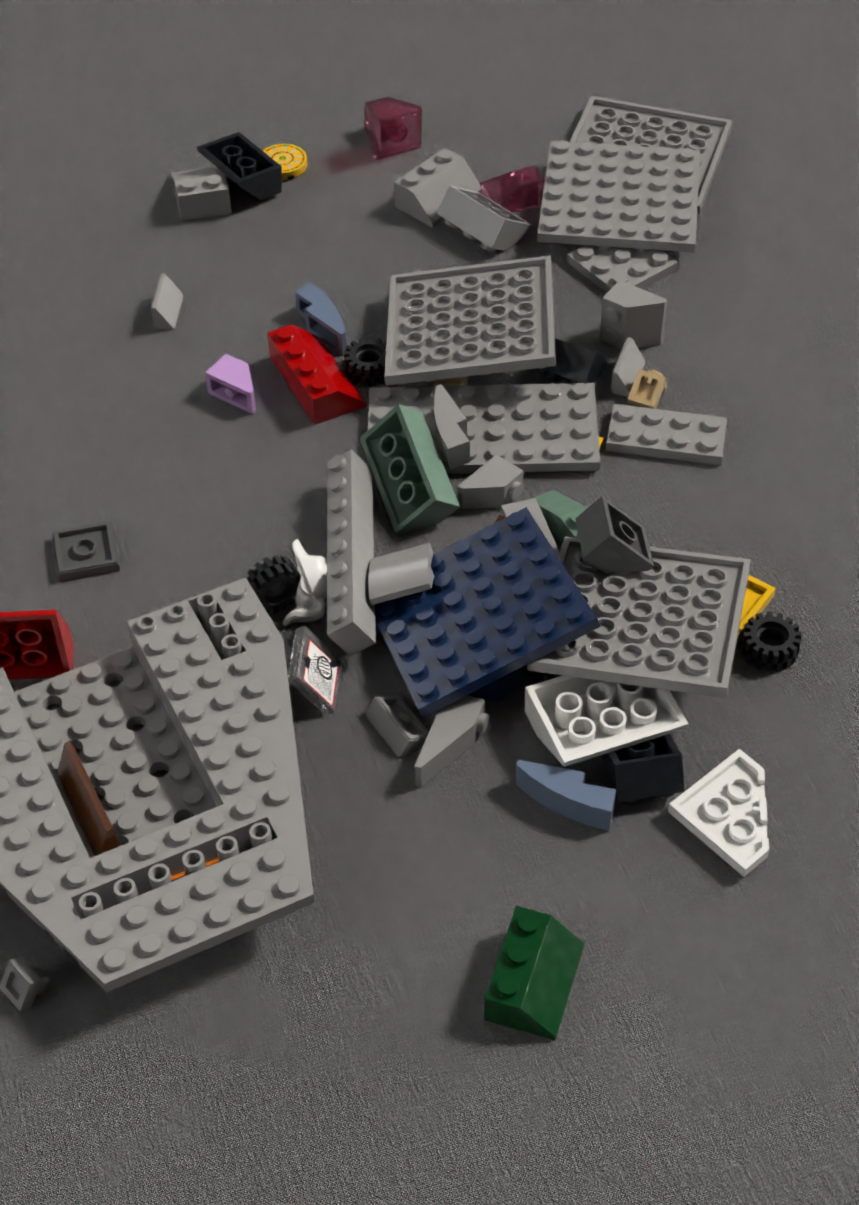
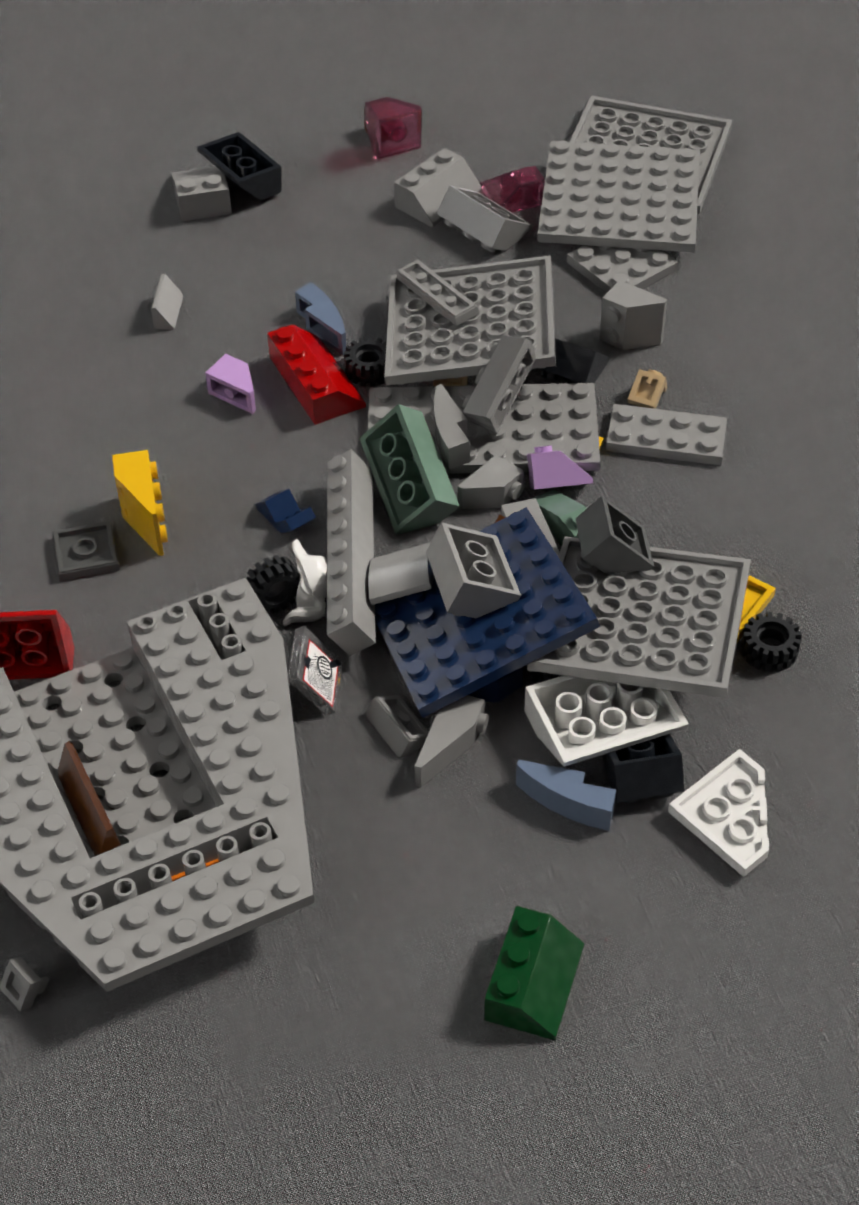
(139, 496): none -> yellow slope
(283, 511): none -> dark blue slope
(290, 157): yellow tile -> none
(437, 292): none -> light grey tile
(471, 571): none -> light grey slope
(499, 382): none -> light grey slope
(554, 469): none -> lavender slope
(626, 368): light grey slope -> none

